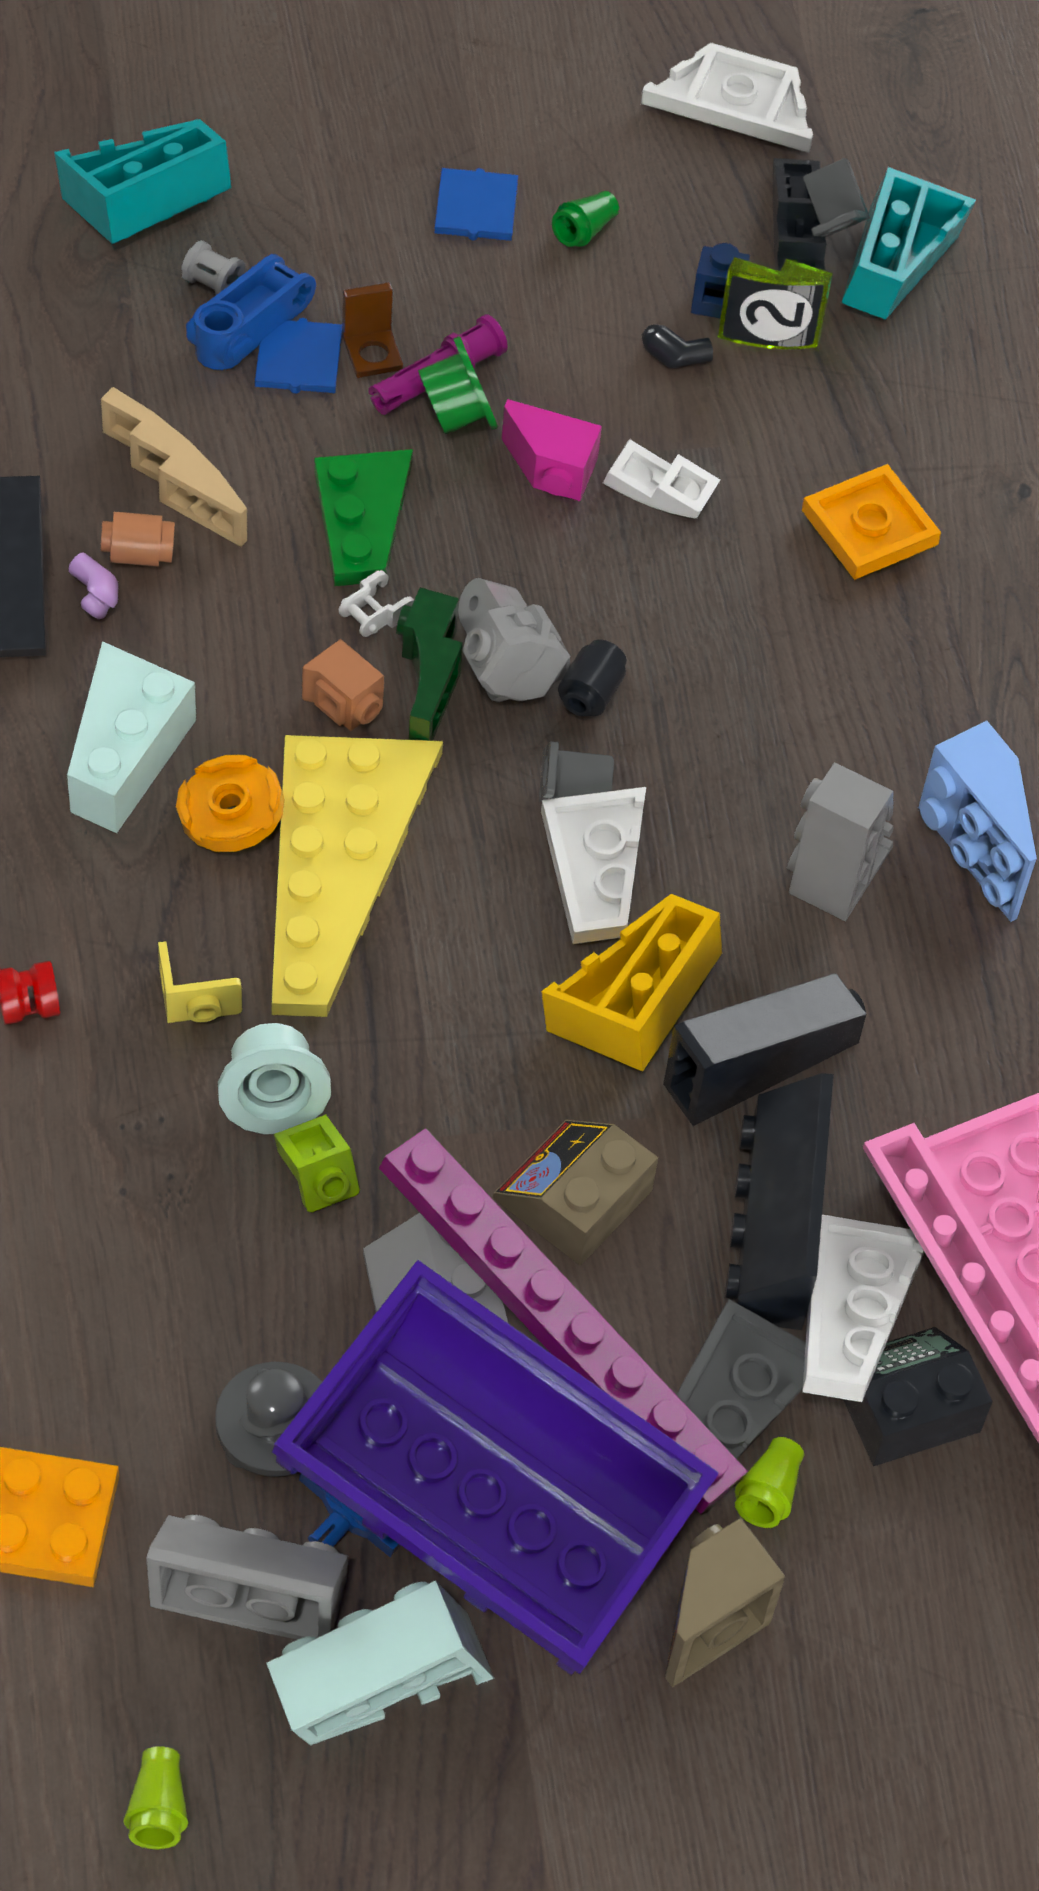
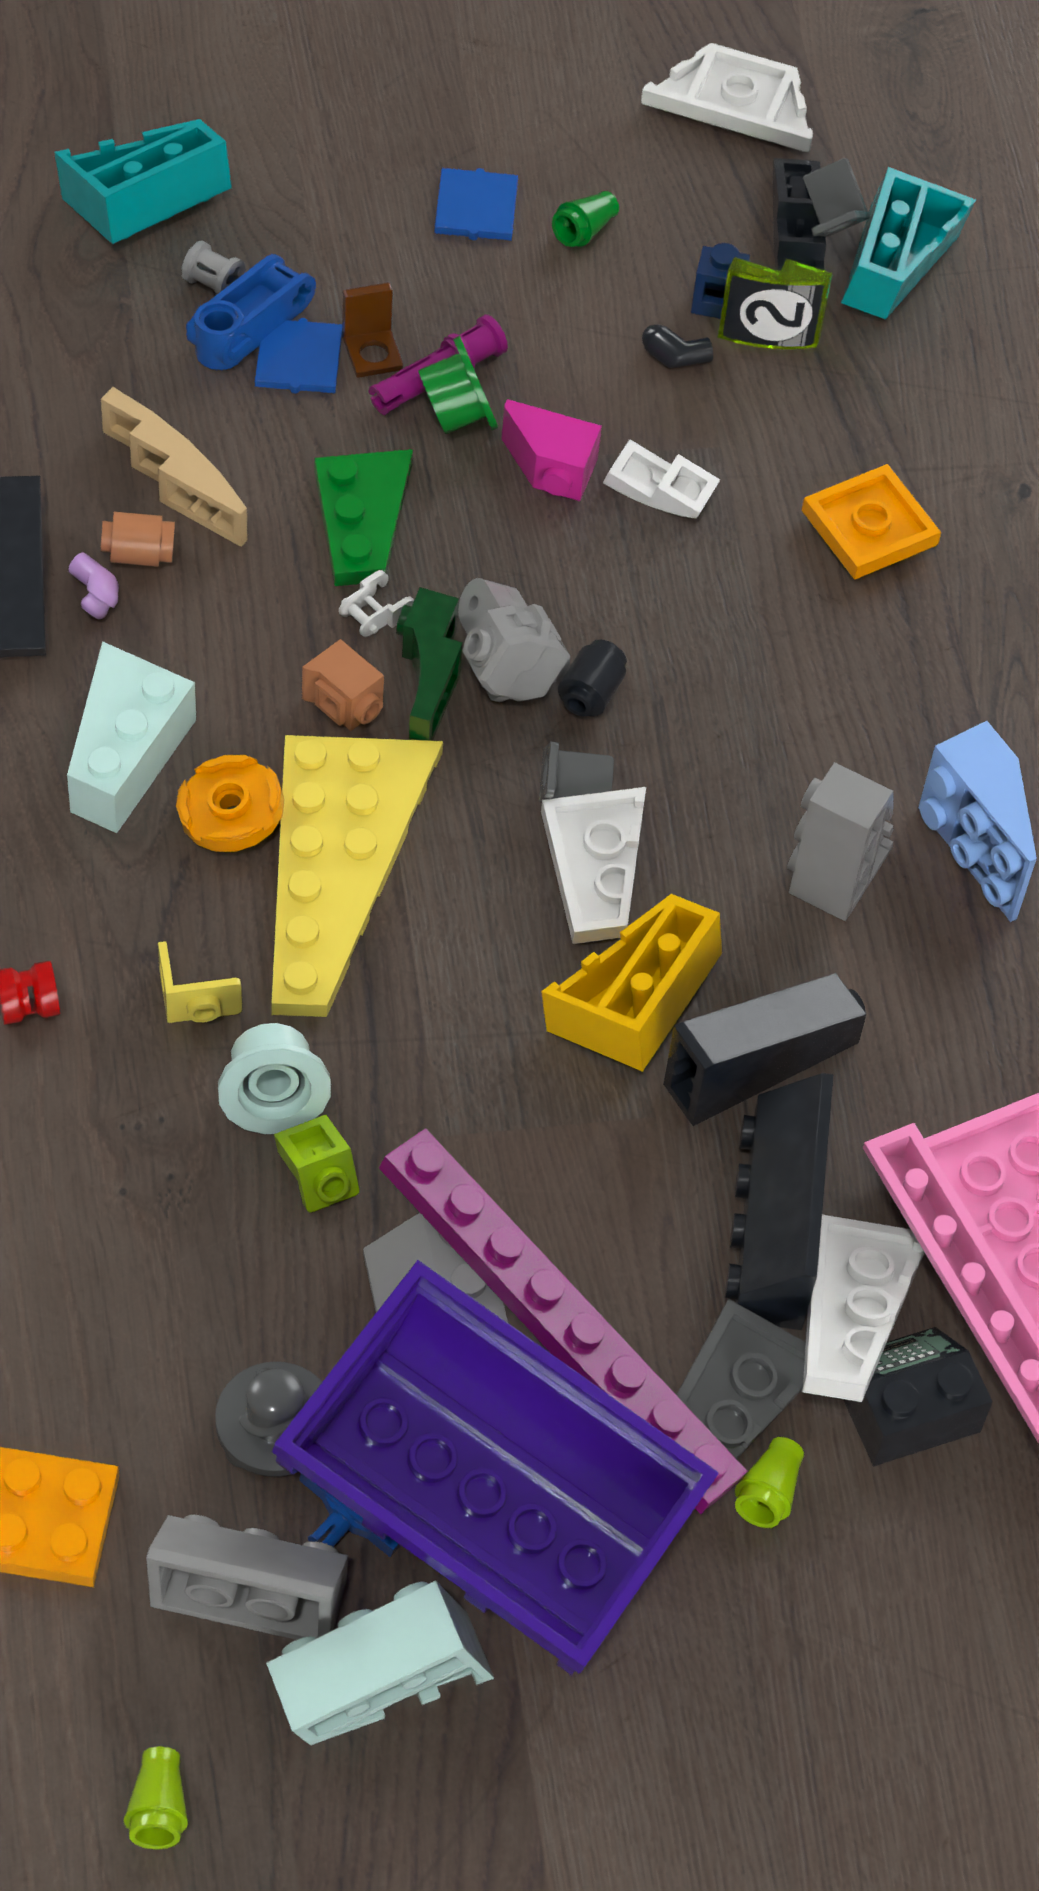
(580, 1185): dark tan slope -> none
(723, 1598): dark tan slope -> none

